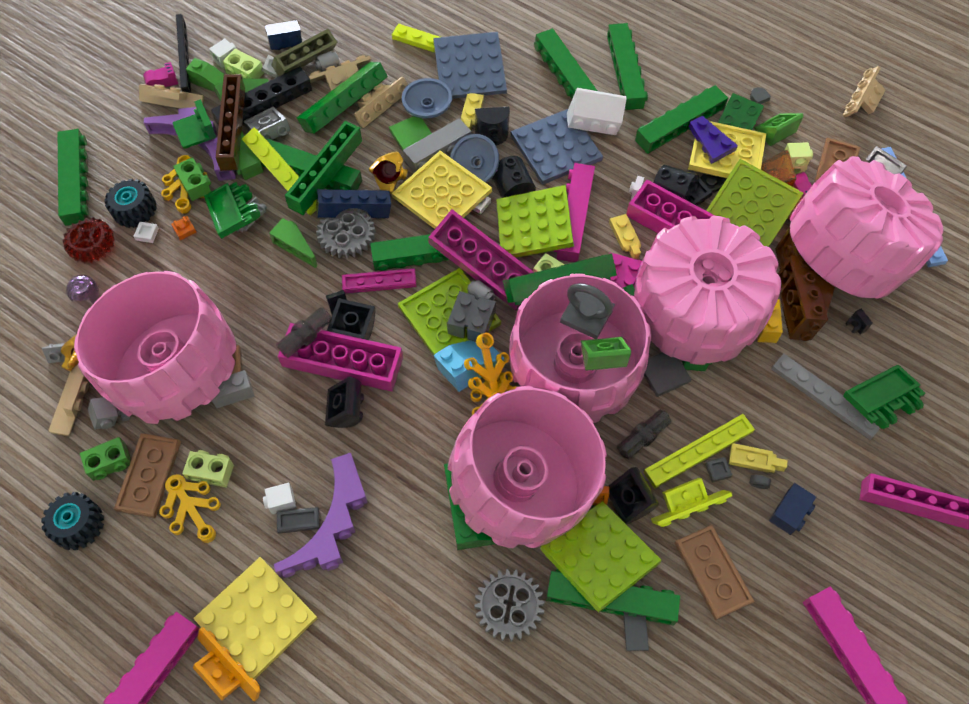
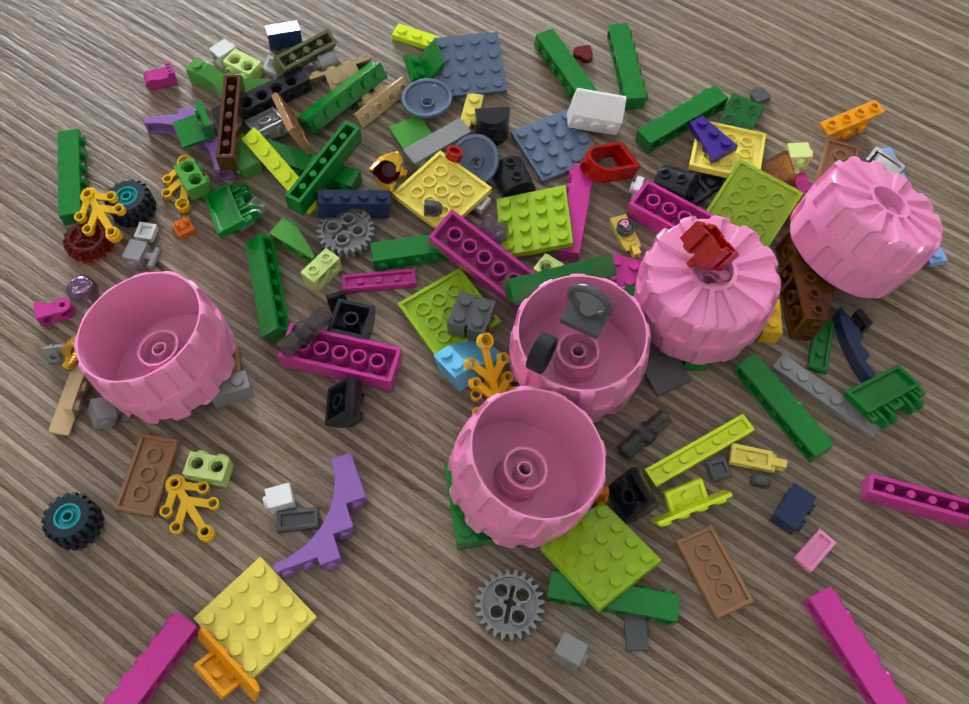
(54, 312): none -> dark pink leg
(90, 197): none -> yellow plant
(105, 455): bright green brick -> none
(139, 255): none -> light grey brick
(168, 97): tan bracket -> none
(183, 53): black tile -> none
(267, 288): none -> green brick
(291, 123): none -> medium nougat tile
(321, 270): none -> yellowish green brick
(426, 65): none -> green bracket
(432, 208): none -> dark grey tile
(454, 153): none -> red tile
(479, 289): light grey brick -> none
(494, 230): none -> hair
(541, 353): none -> black tyre
(571, 652): none -> light grey brick
(583, 53): none -> dark red tile
(605, 353): bright green slope -> none
(621, 155): none -> red window
(625, 227): none -> tile
(709, 247): none -> red brick
(780, 126): bright green slope -> none
(783, 408): none -> green brick
(814, 550): none -> bright pink tile
(820, 349): none -> green tile
(849, 340): none -> dark blue slope
(851, 121): none -> light orange bracket
(867, 94): tan bracket -> none

